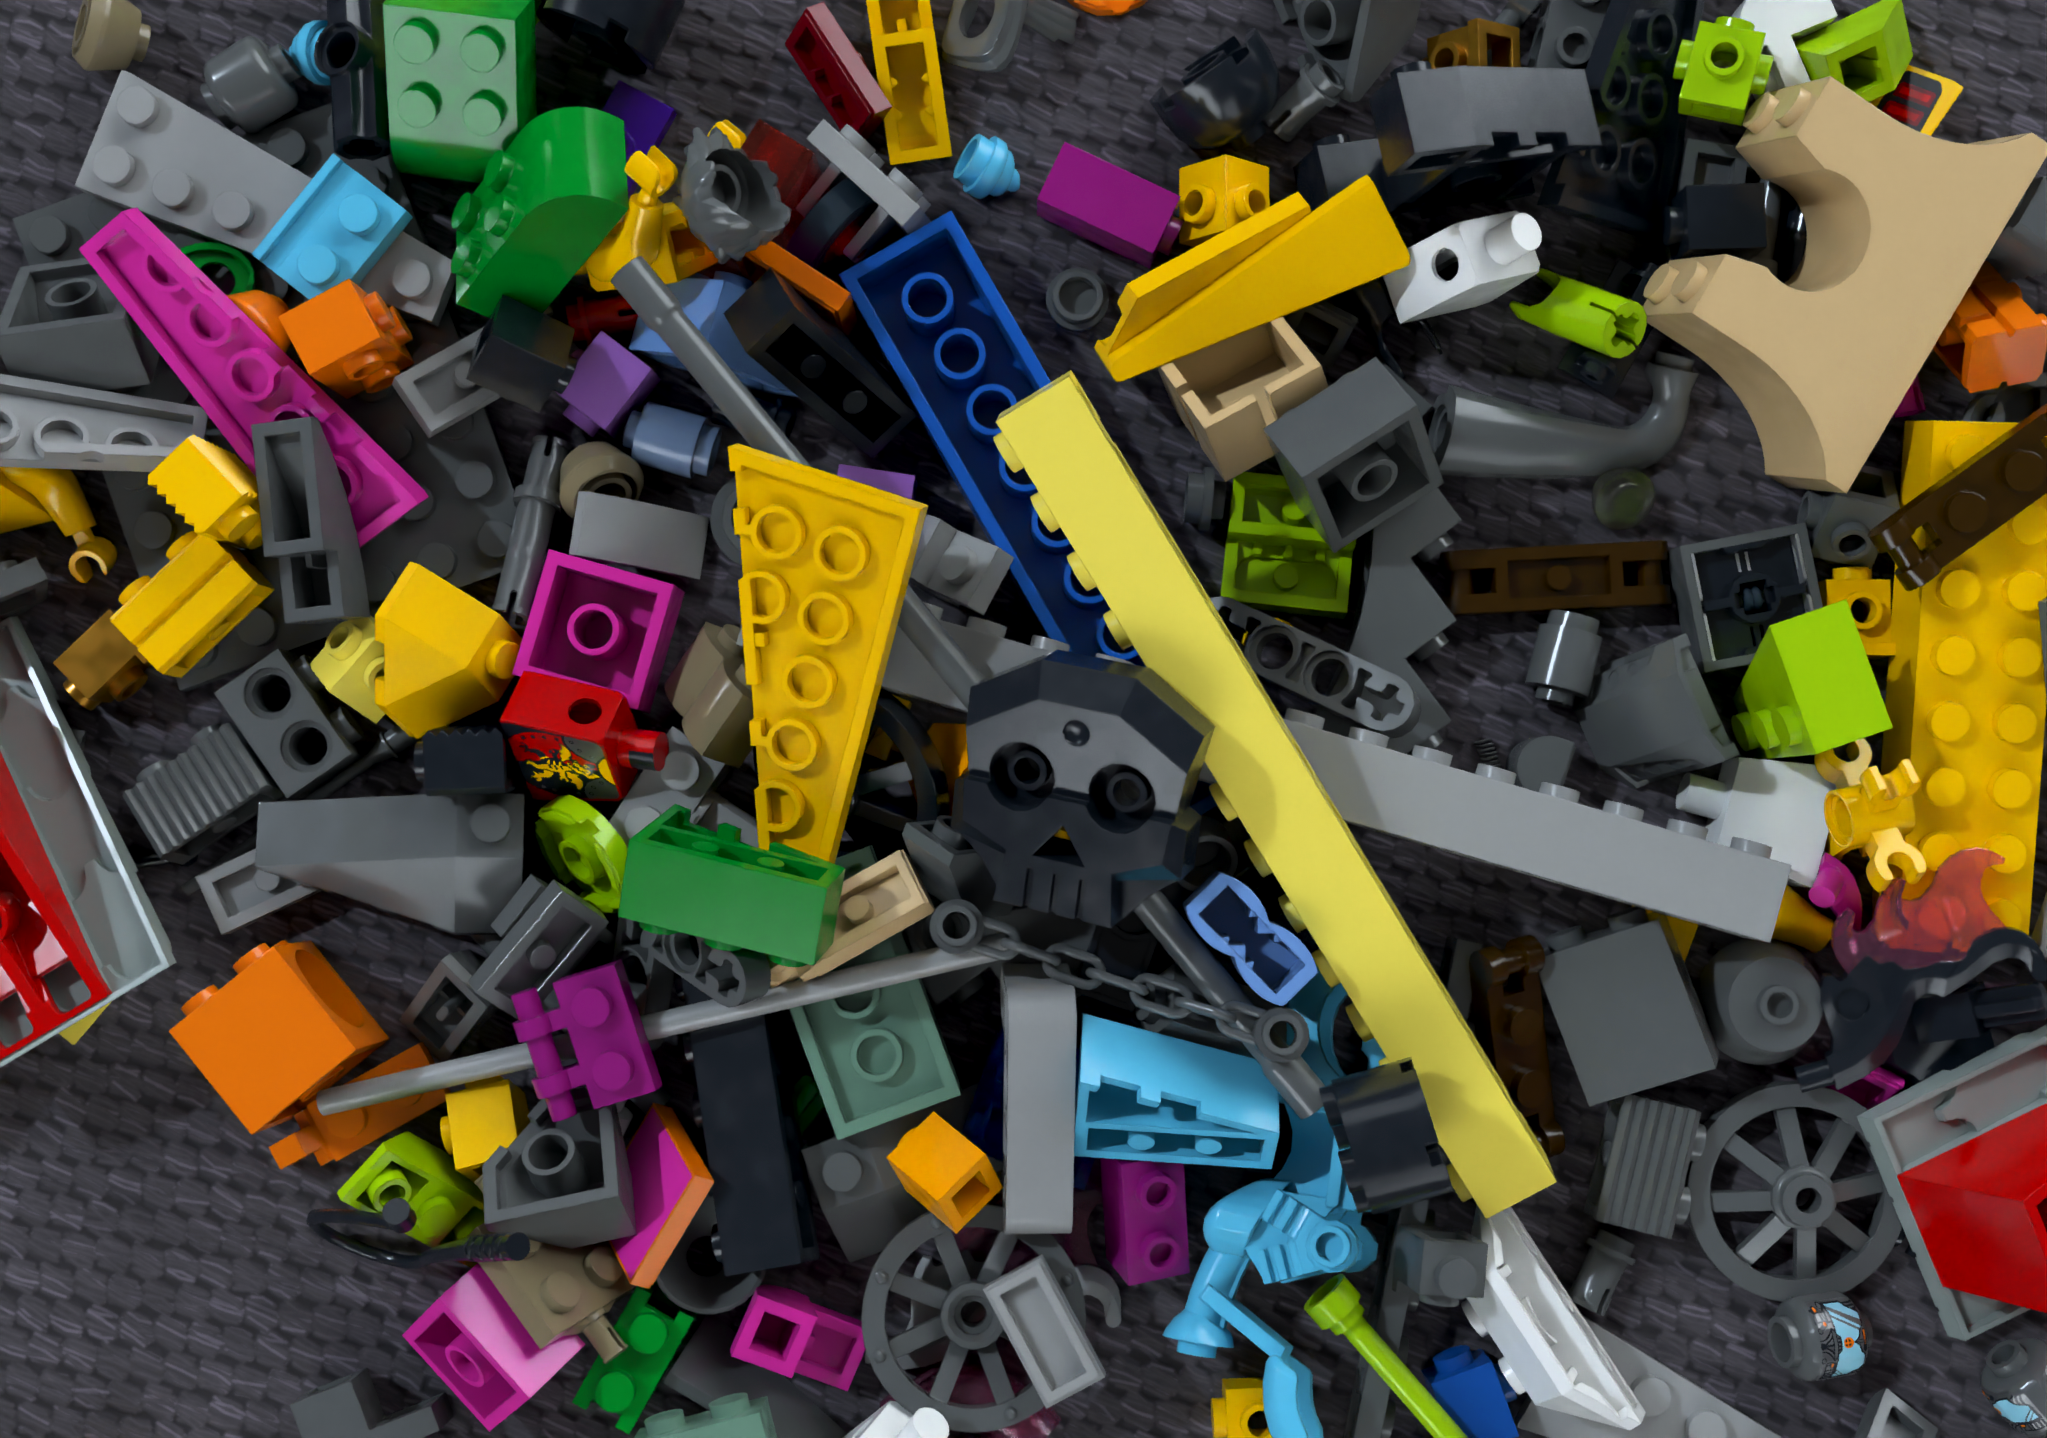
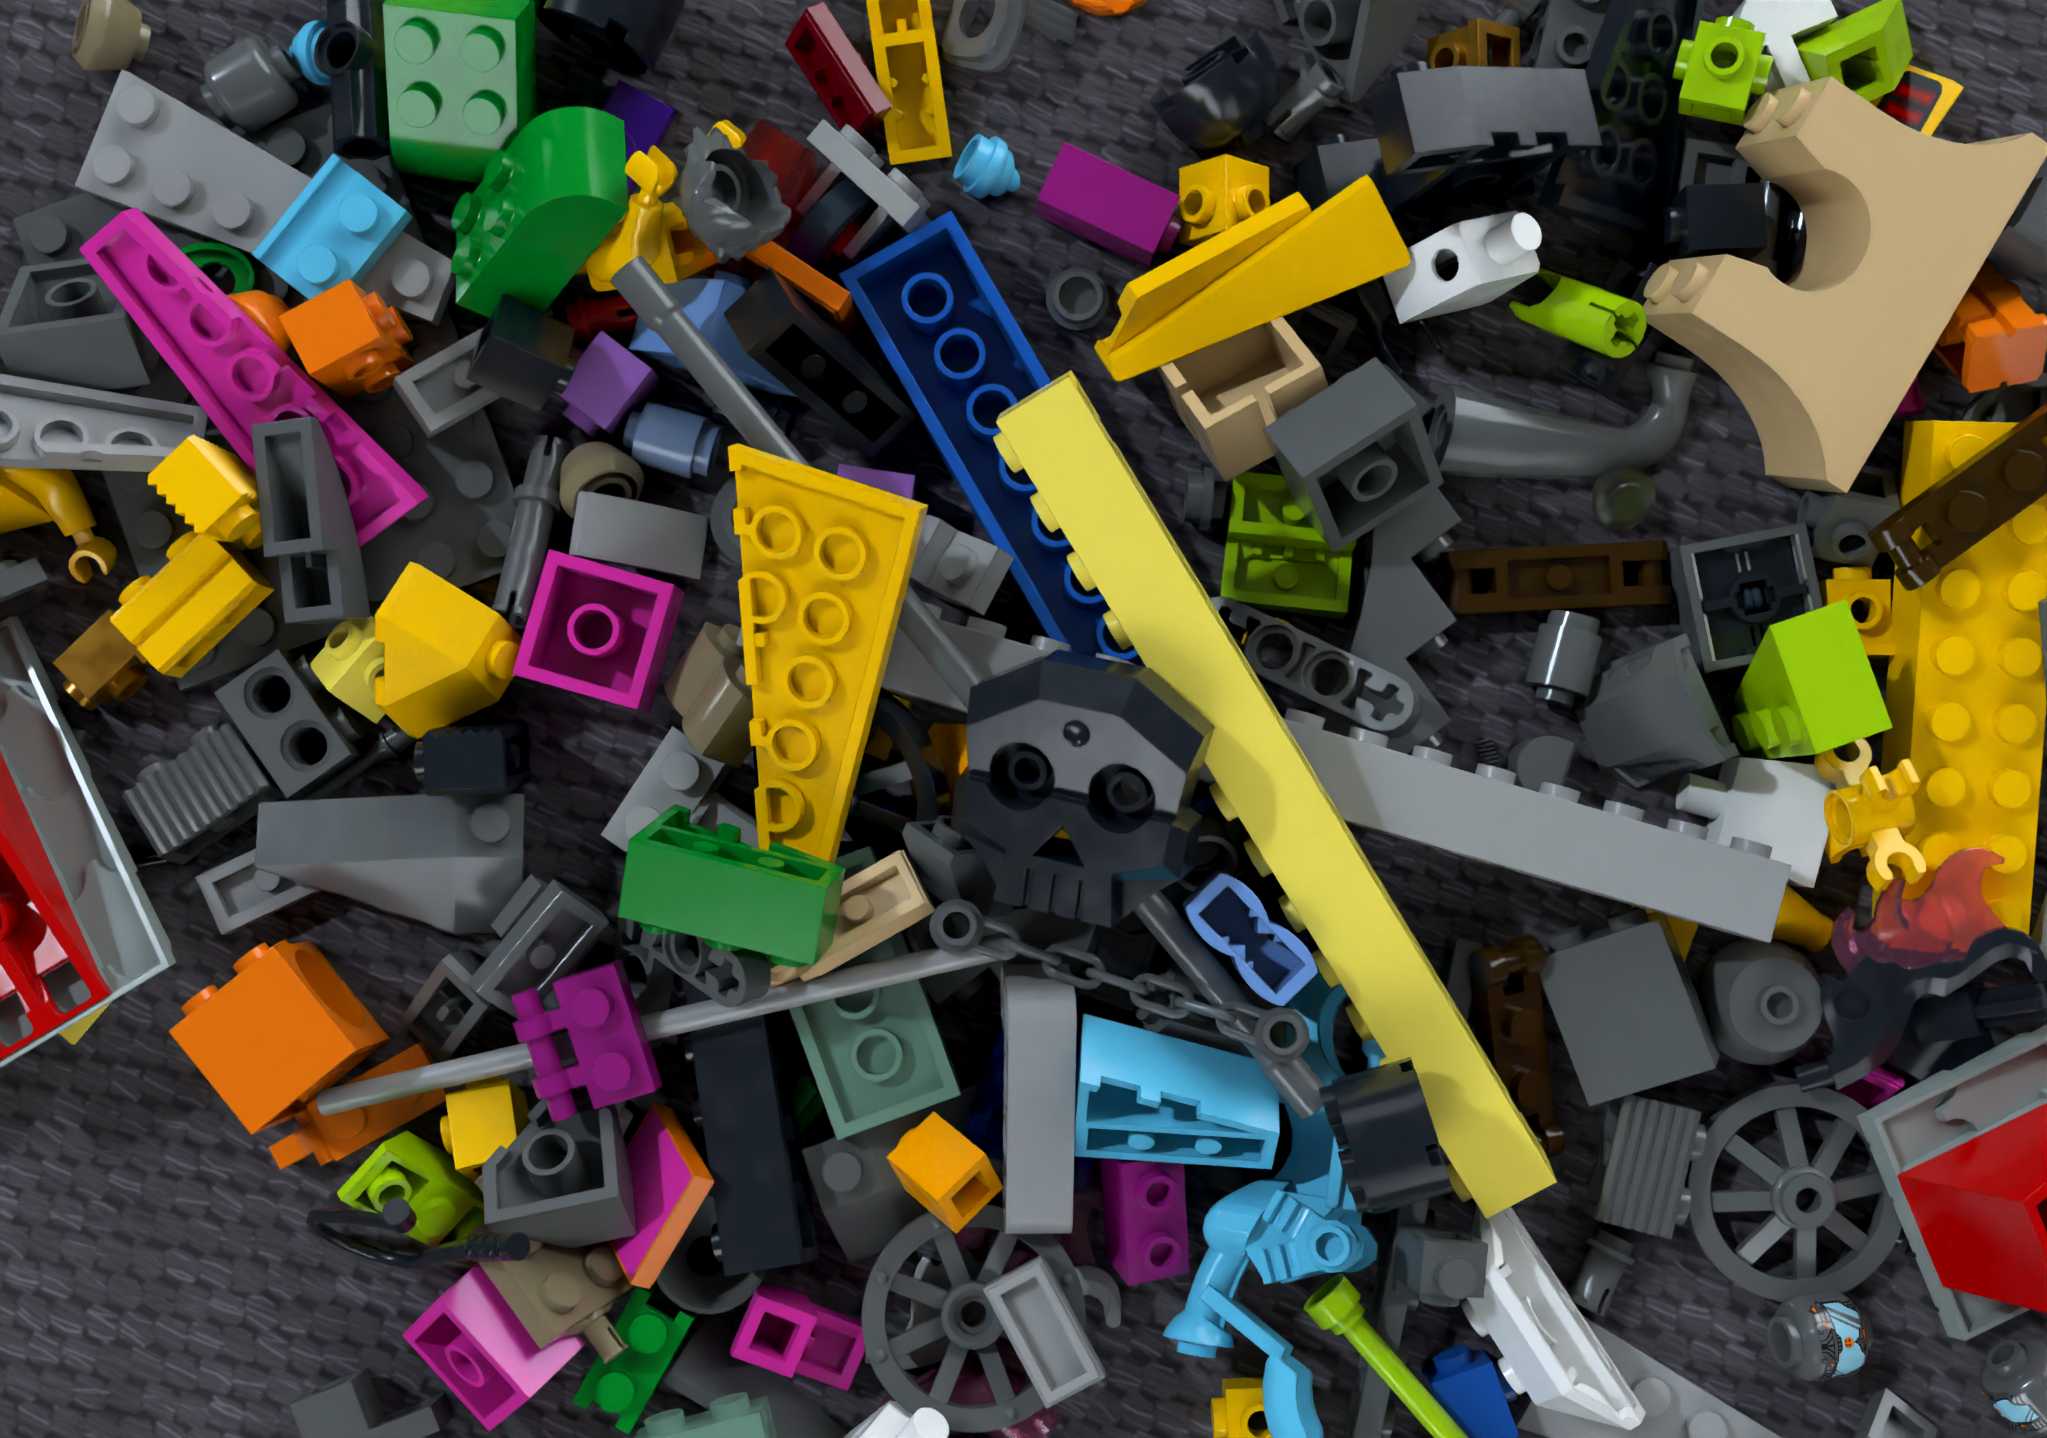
(577, 739): red torso -> none
(583, 849): lime tile -> none
(1836, 889): dark pink bar -> none

